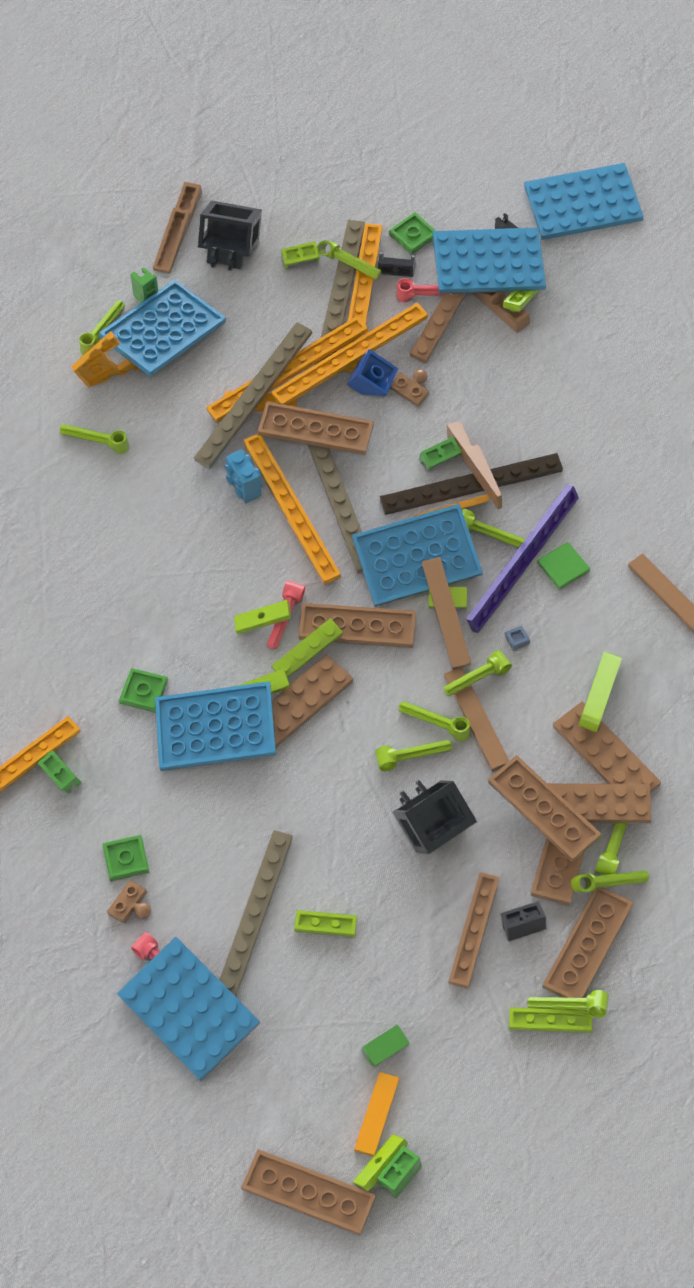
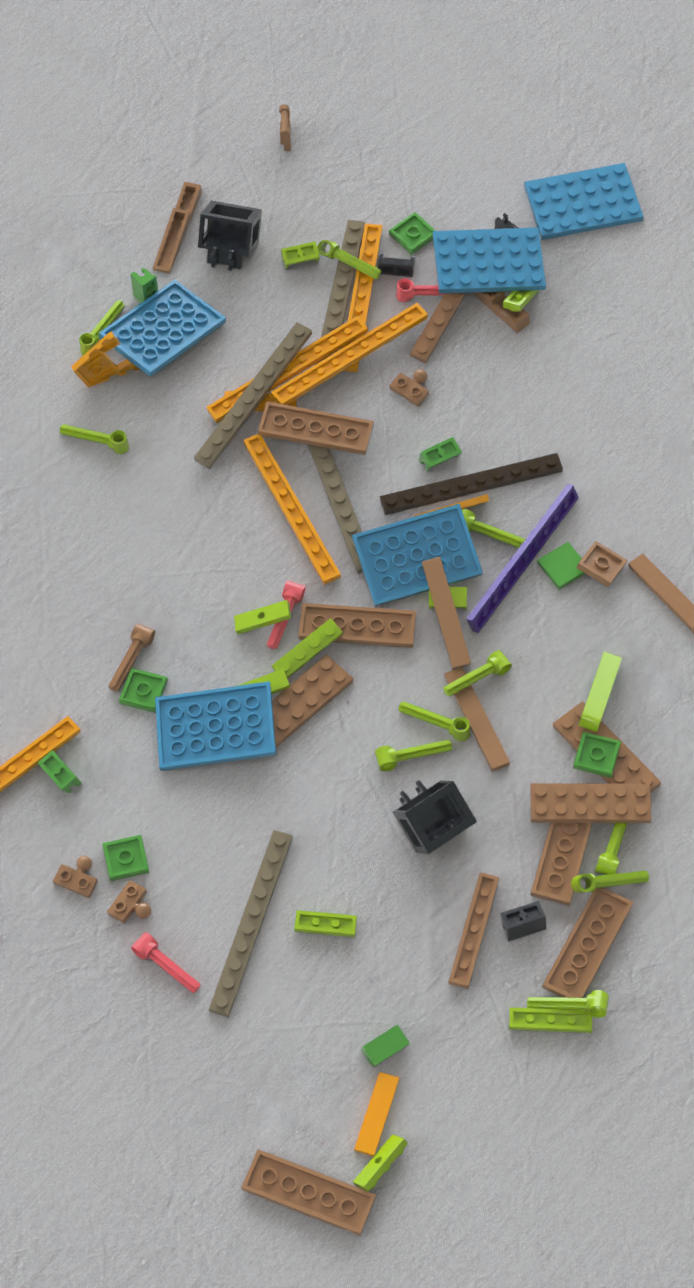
(77, 880): none -> medium nougat plate
(141, 637): none -> medium nougat axle
(188, 1008): dark azure plate -> none
(243, 476): dark azure brick -> none
(285, 127): none -> medium nougat plate
(372, 375): blue slope -> none
(399, 1171): bright green hinge -> none
(476, 462): slope -> none
(517, 637): sand blue tile -> none
(544, 808): medium nougat plate -> none
(597, 754): none -> bright green tile
(601, 564): none -> medium nougat plate

